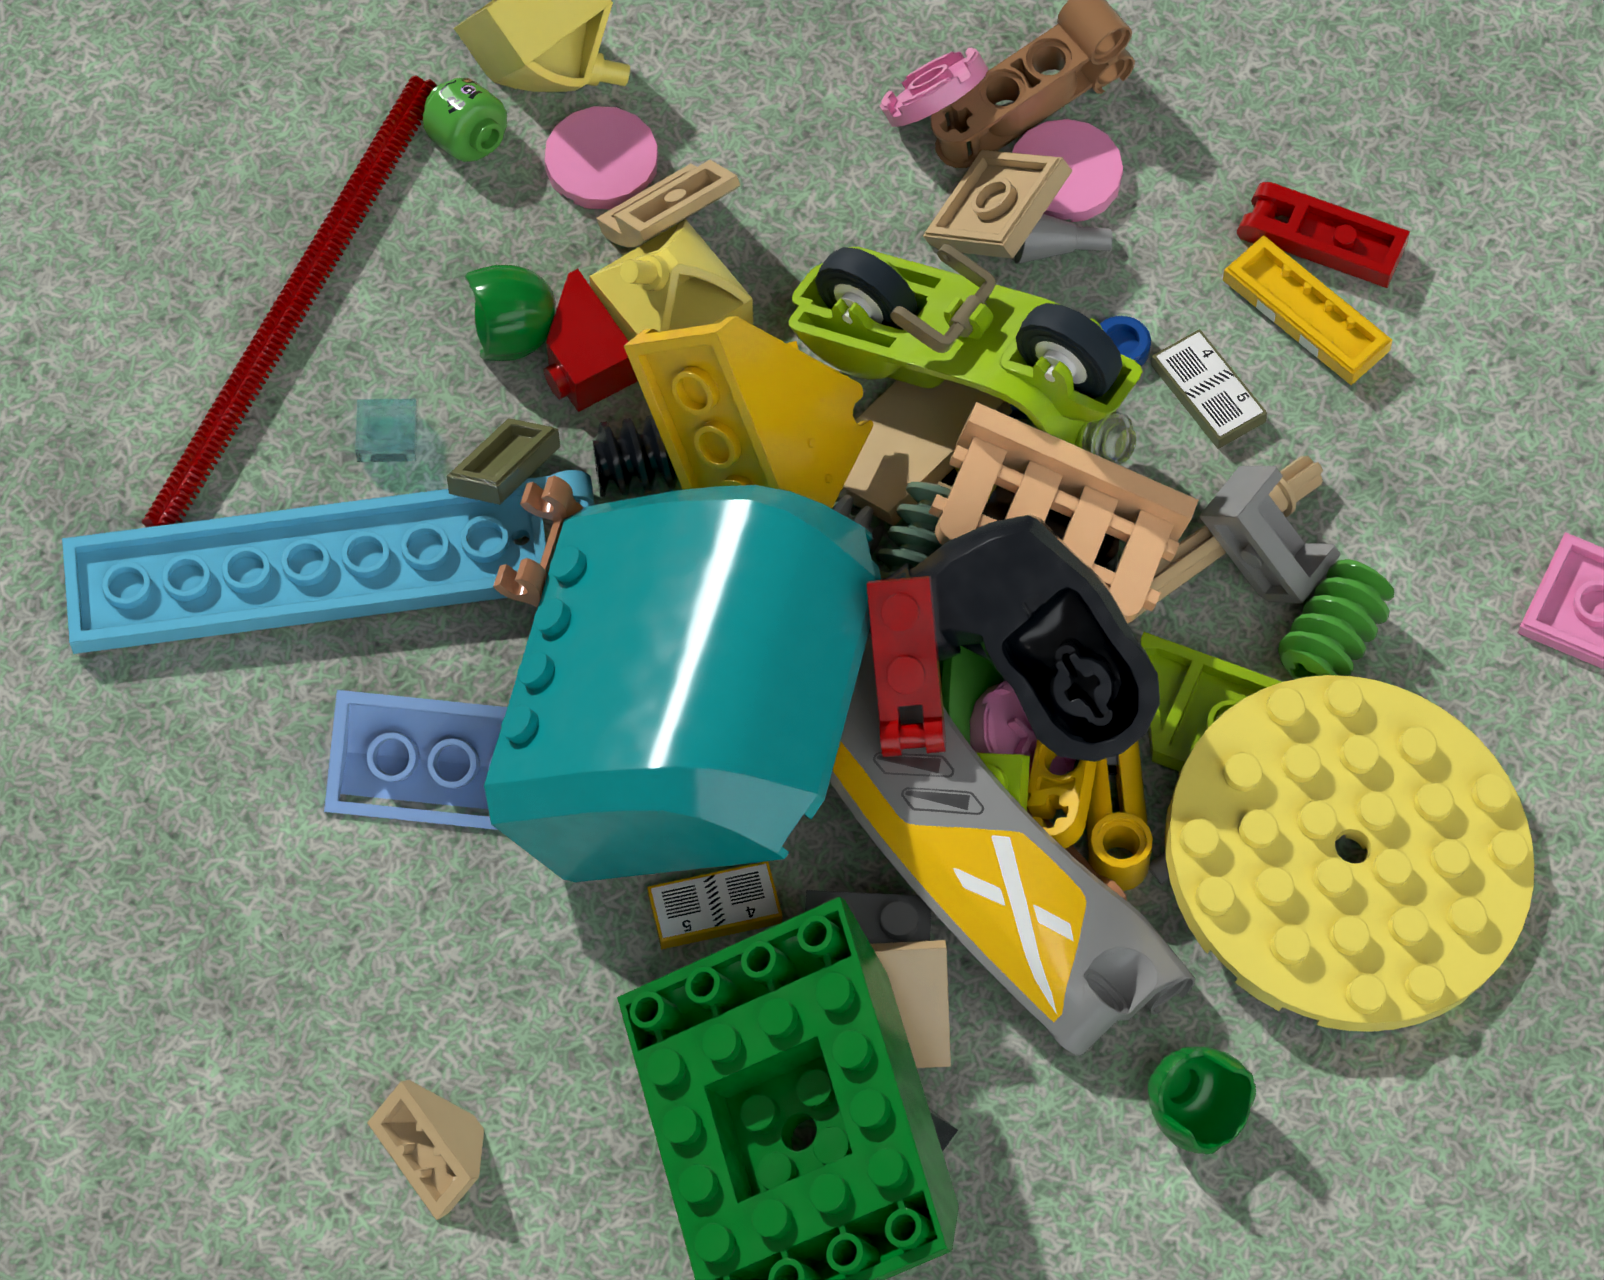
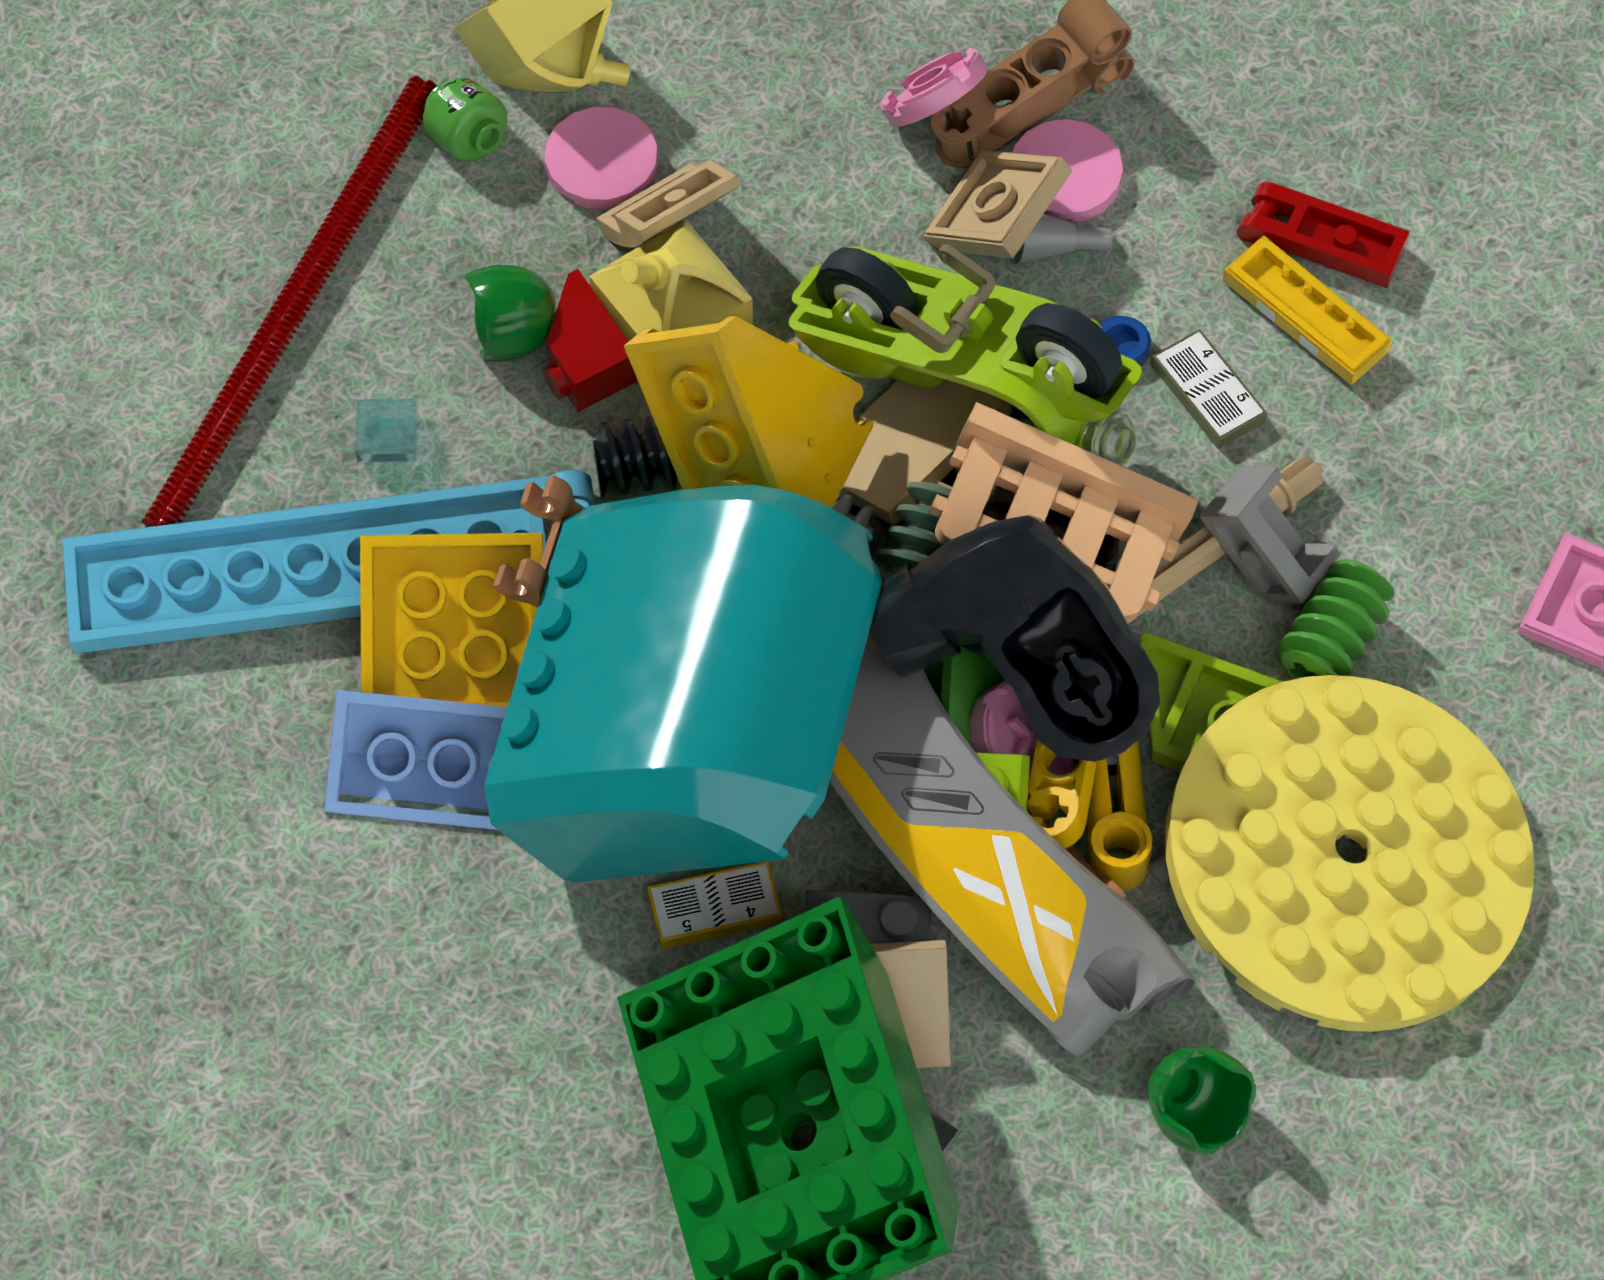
(431, 1144): tan slope -> none
(436, 619): none -> yellow plate
(503, 461): olive tile -> none
(906, 663): red plate -> none

